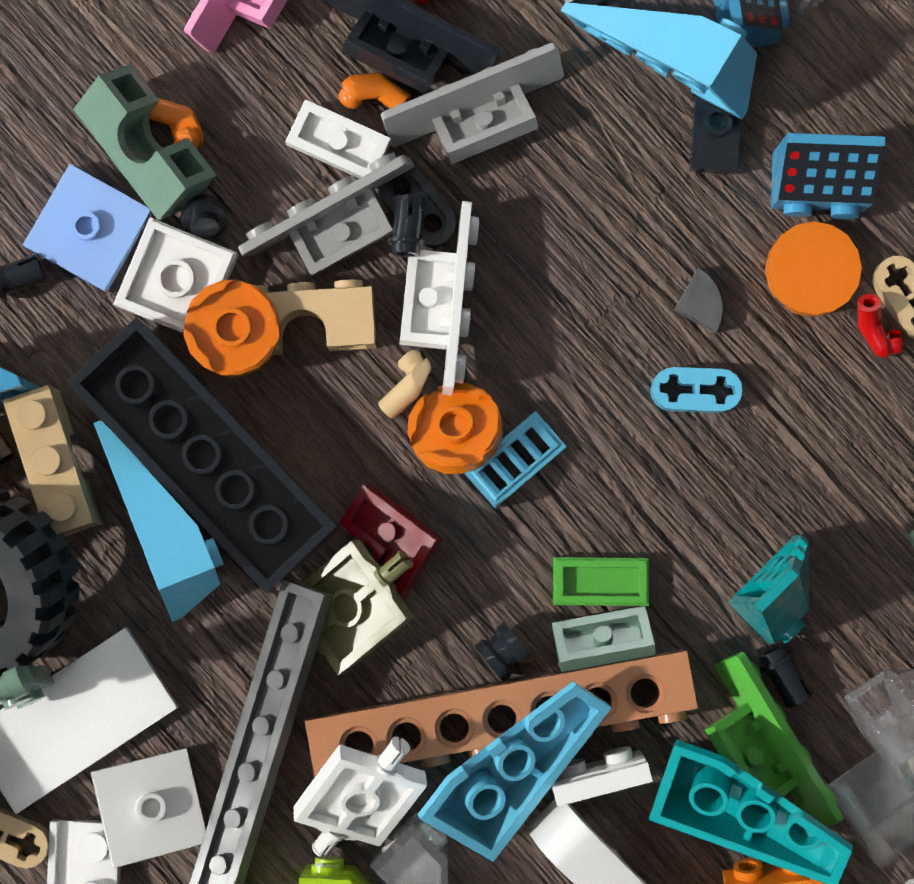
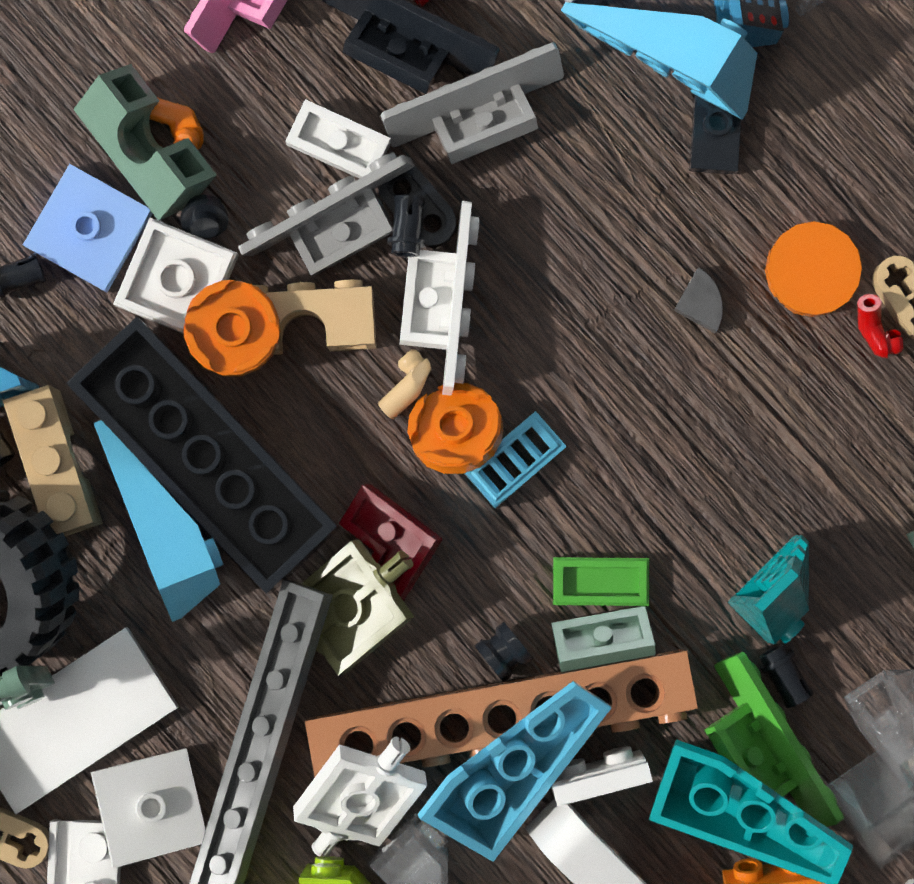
(371, 86): orange arm -> none
(696, 378): medium azure beam -> none
(826, 174): slope -> none

